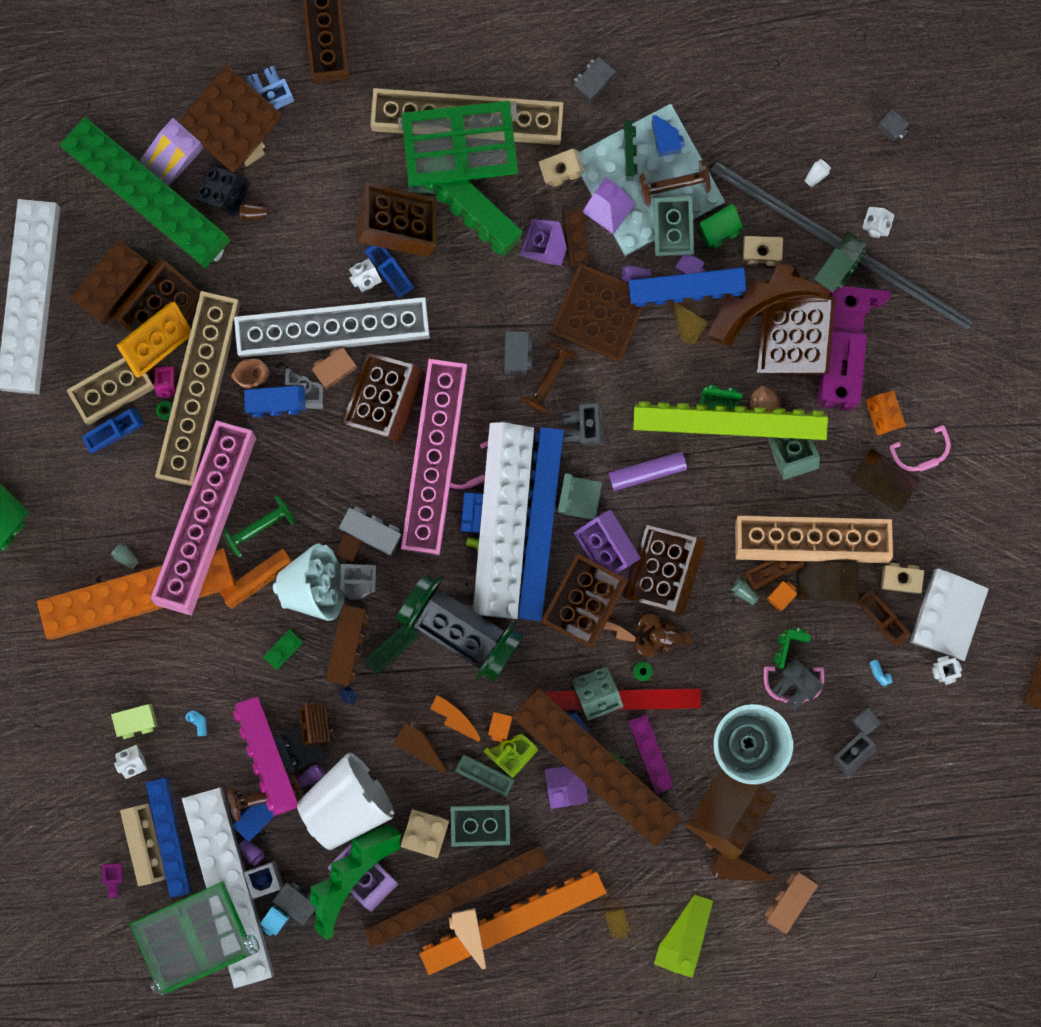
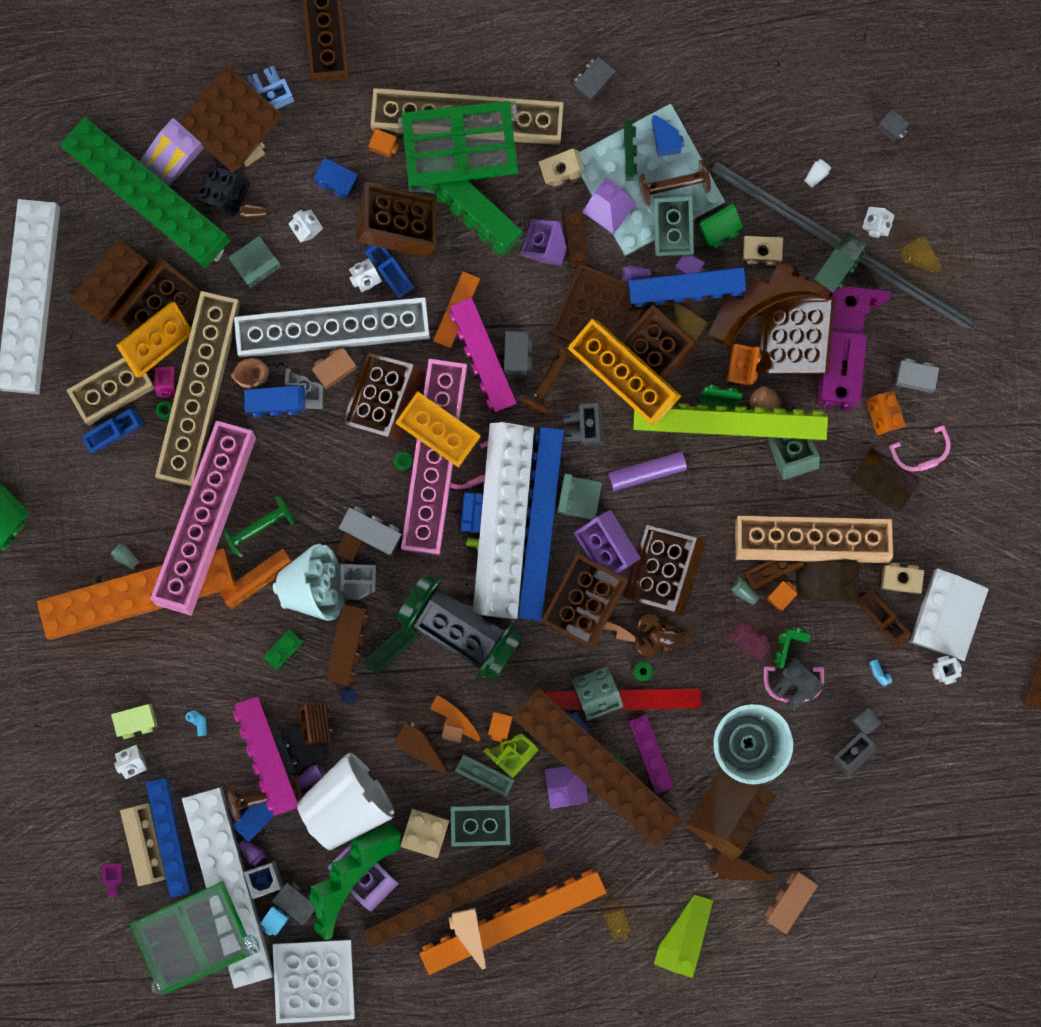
(254, 262): none -> sand green bracket
(305, 225): none -> white brick
(313, 981): none -> white plate
(336, 179): none -> blue brick
(383, 143): none -> orange brick
(403, 461): none -> green tile
(438, 429): none -> light orange plate
(452, 733): none -> nougat slope
(464, 290): none -> orange tile
(483, 355): none -> dark pink brick
(624, 372): none -> light orange brick
(659, 342): none -> reddish brown slope
(743, 365): none -> orange bracket
(749, 642): none -> clear pink brick
(916, 376): none -> light grey brick
(921, 256): none -> clear yellow slope

